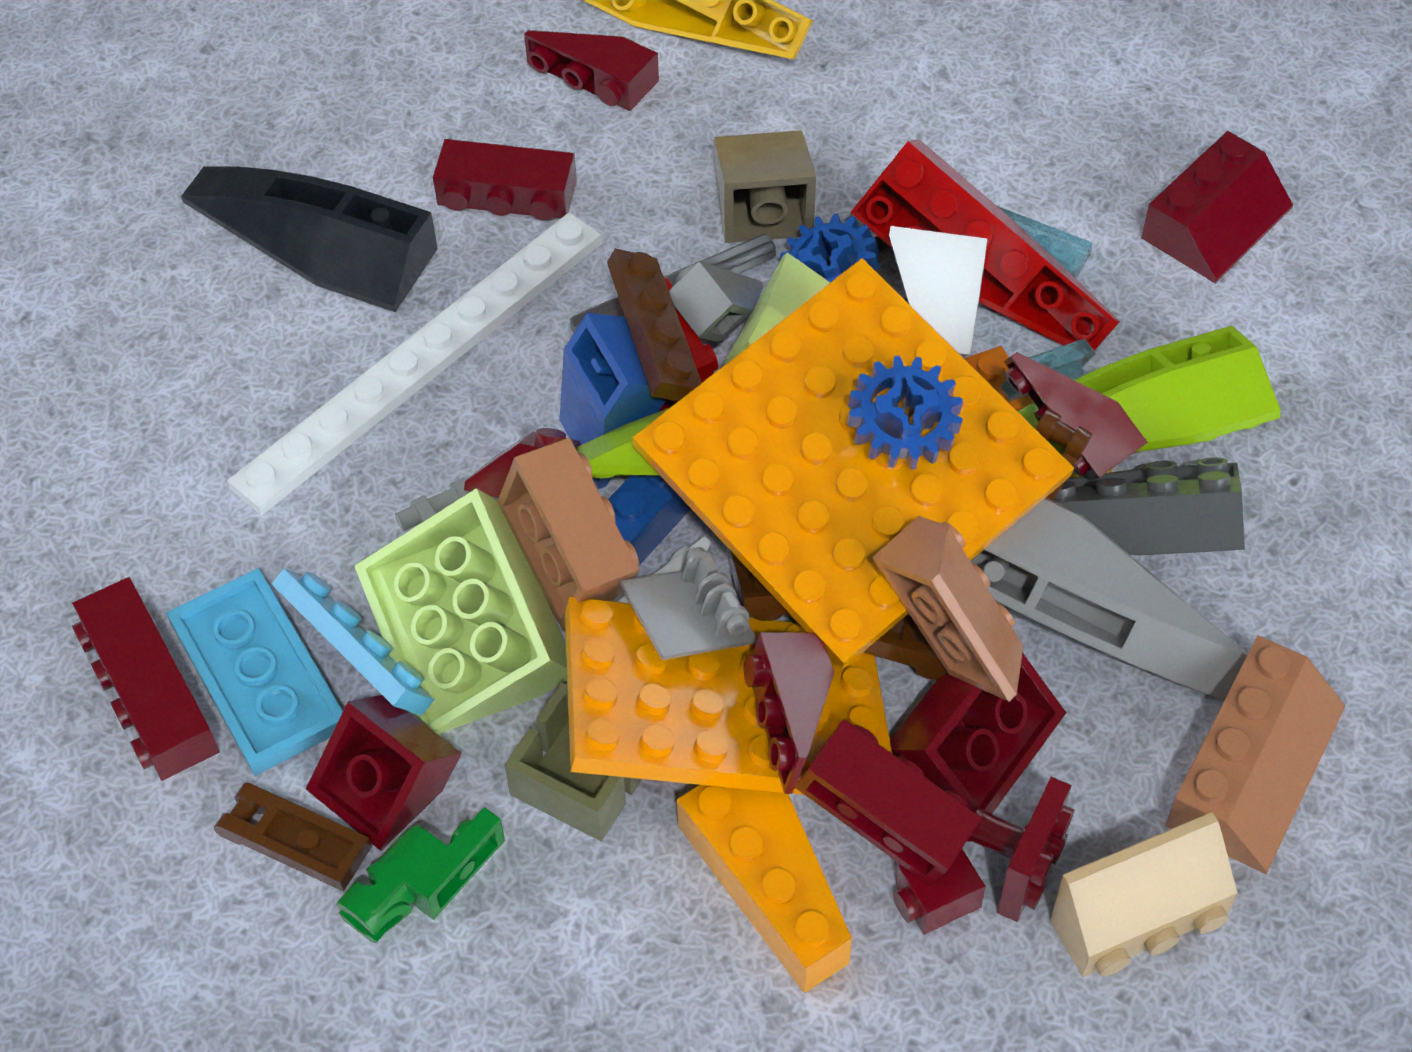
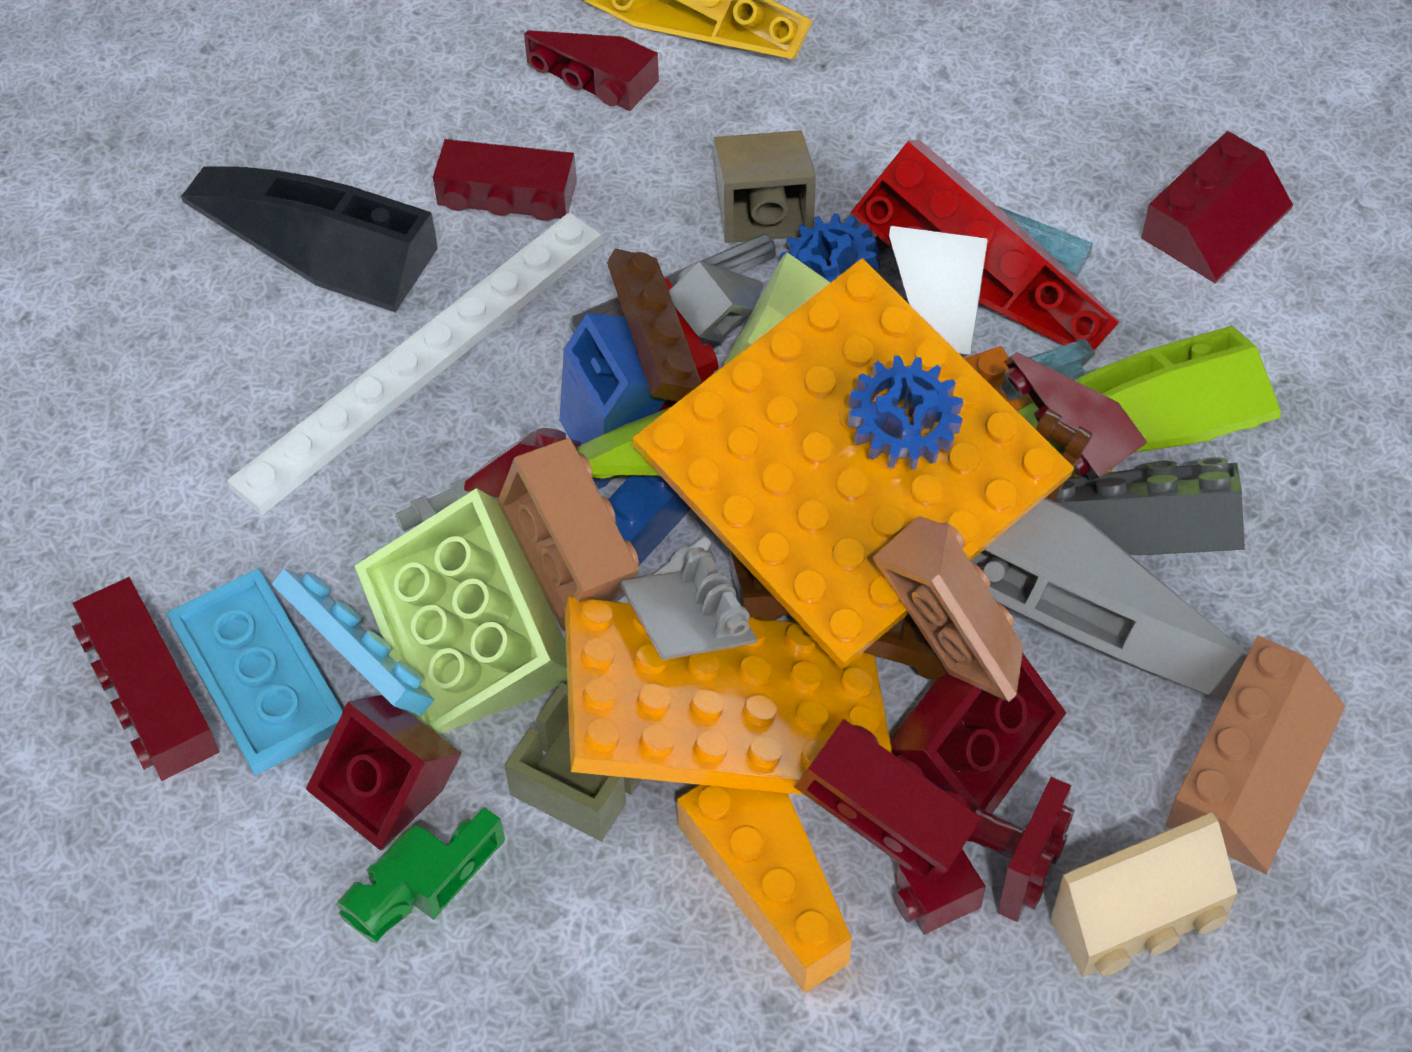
(294, 836): reddish brown plate -> none
(790, 688): slope -> none

